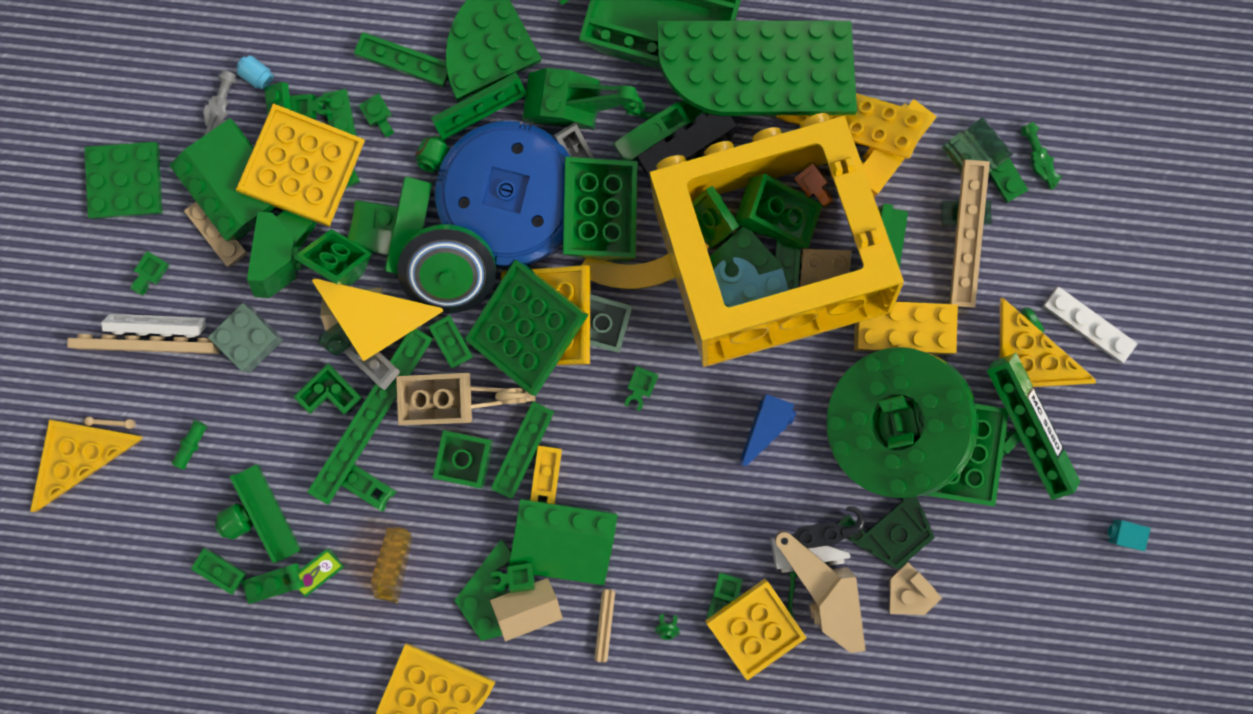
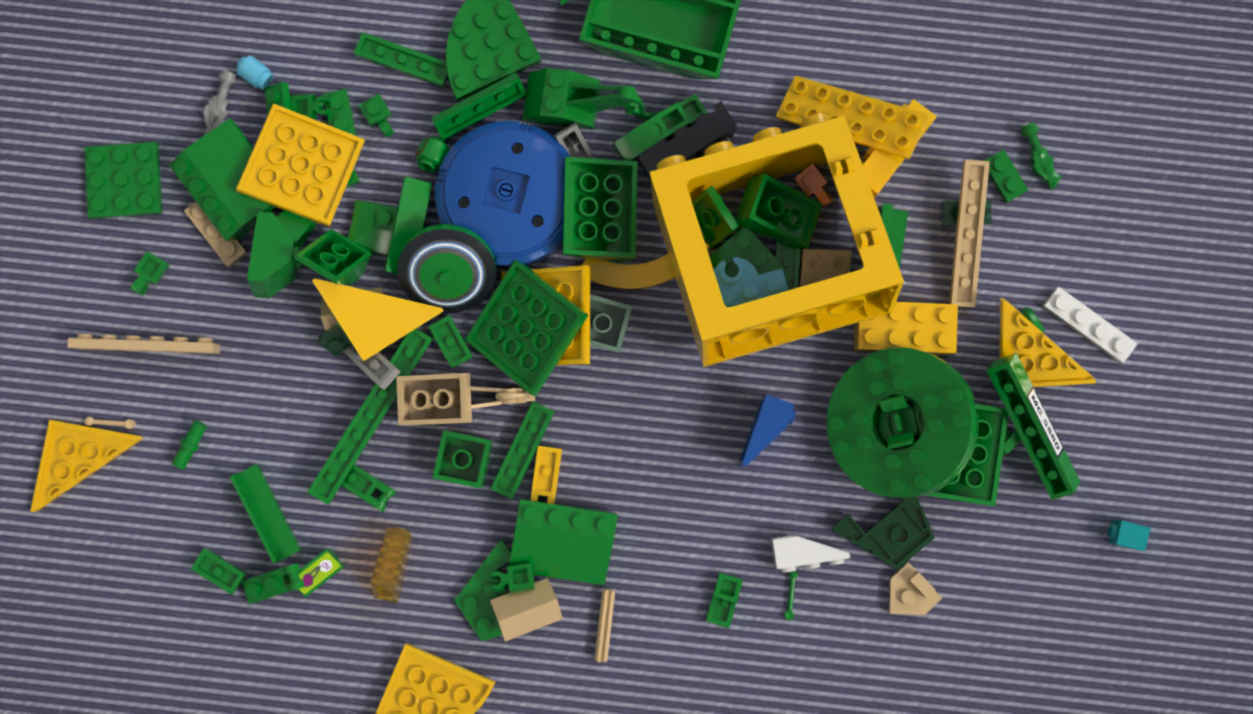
(147, 324): white plate -> none
(233, 522): green head -> none
(246, 338): sand green brick -> none
(329, 385): green brick -> none
(642, 384): green plate -> none
(665, 630): green plate -> none
(756, 629): yellow plate -> none
(760, 66): green plate -> none
(832, 590): tan slope -> none
(978, 143): clear green slope -> none

